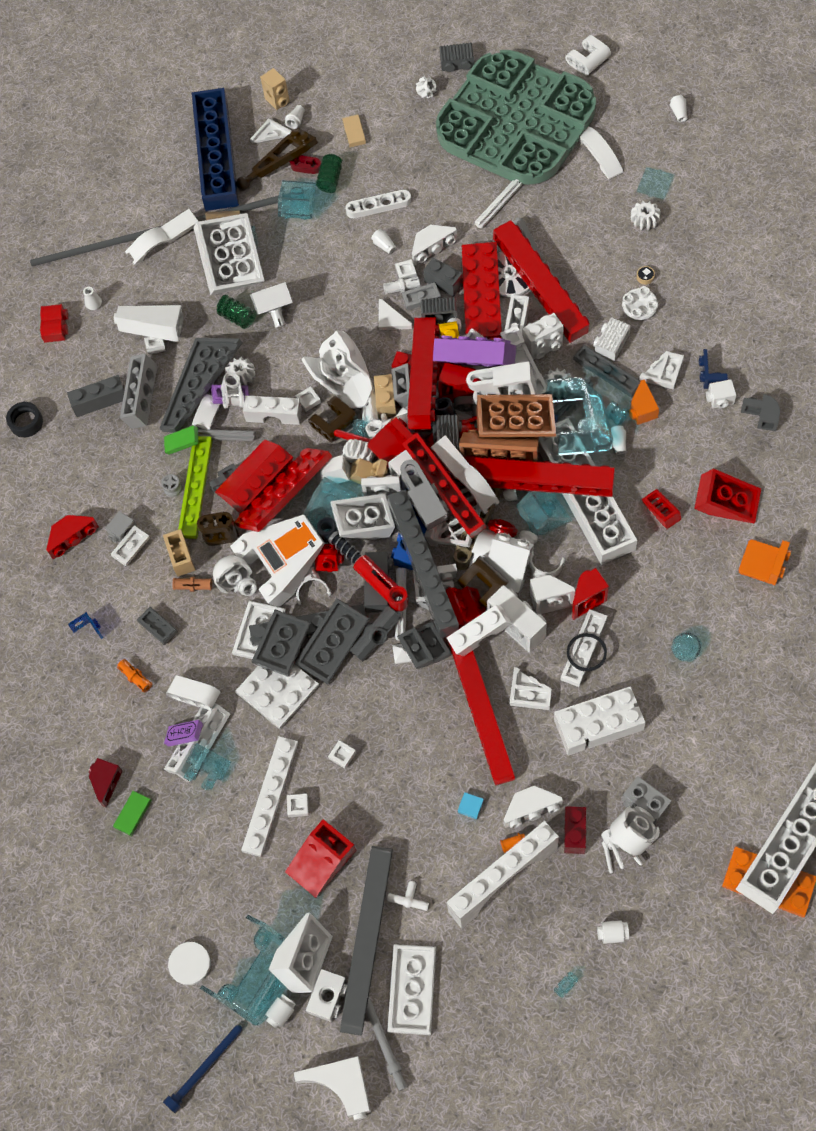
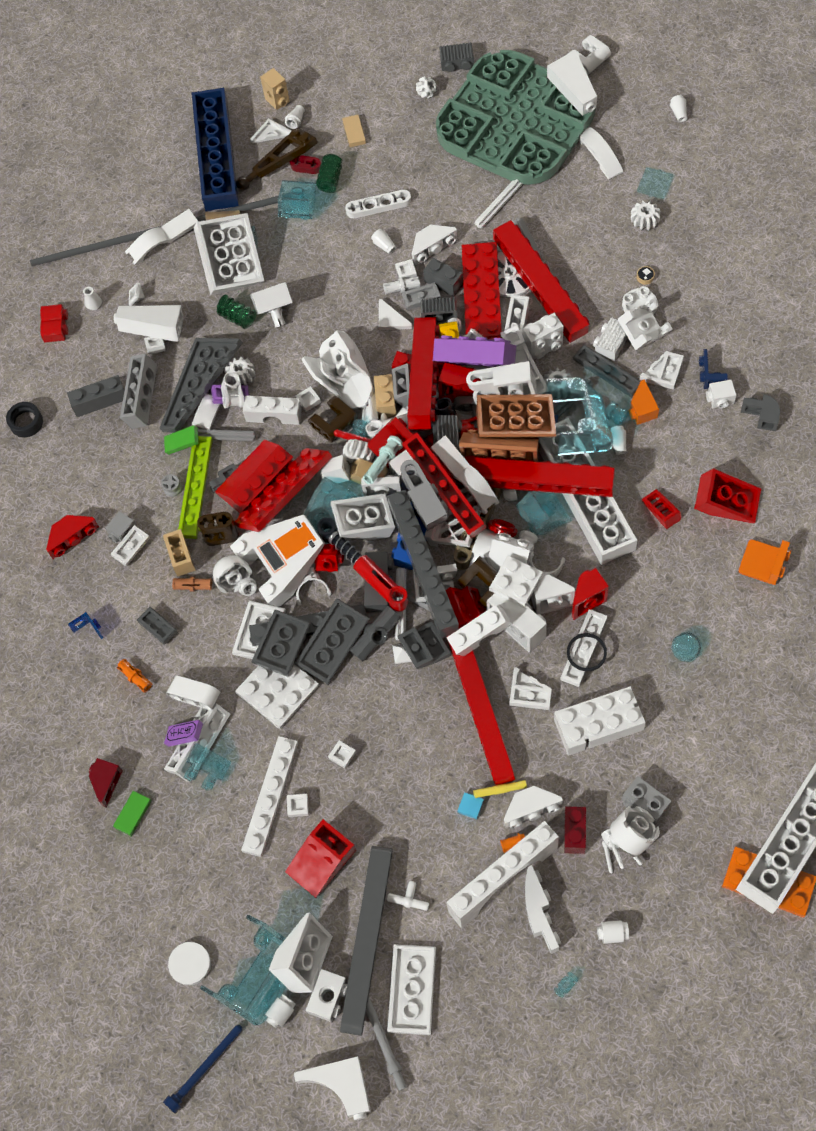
(135, 294): none -> white slope
(386, 454): none -> light aqua pin
(499, 789): none -> light yellow piece
(516, 581): none -> white plate
(536, 902): none -> white slope
(573, 82): none -> white slope
(642, 326): none -> white panel

